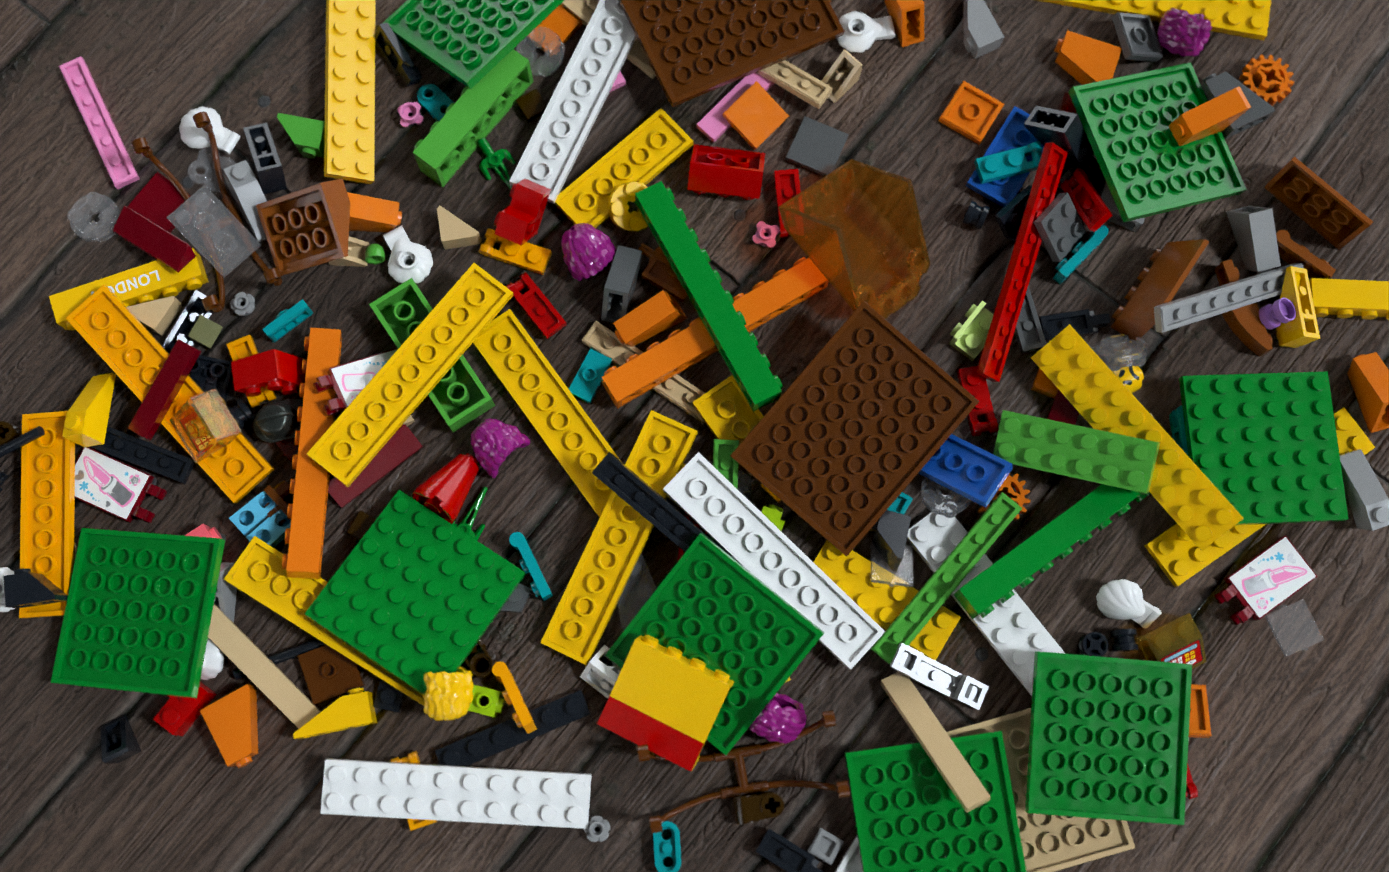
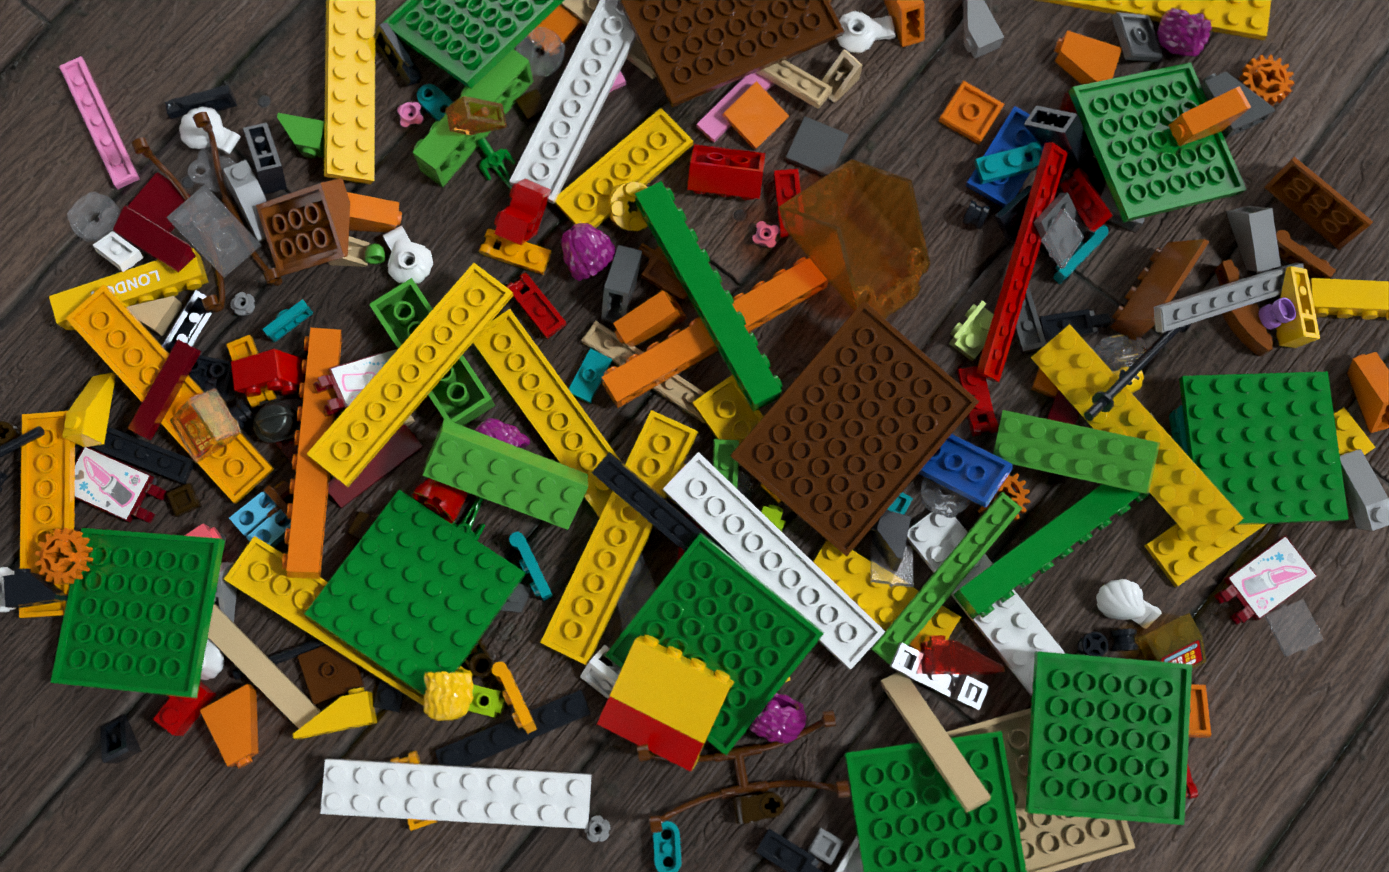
(64, 570): none -> orange gear
(118, 251): none -> white plate
(183, 499): none -> dark brown tile
(205, 331): olive tile -> none
(216, 98): none -> black hinge
(455, 232): tan slope -> none
(475, 116): none -> clear orange slope
(506, 474): none -> bright green brick
(955, 658): none -> clear red slope
(1062, 238): none -> clear piece
(1104, 400): none -> black bar

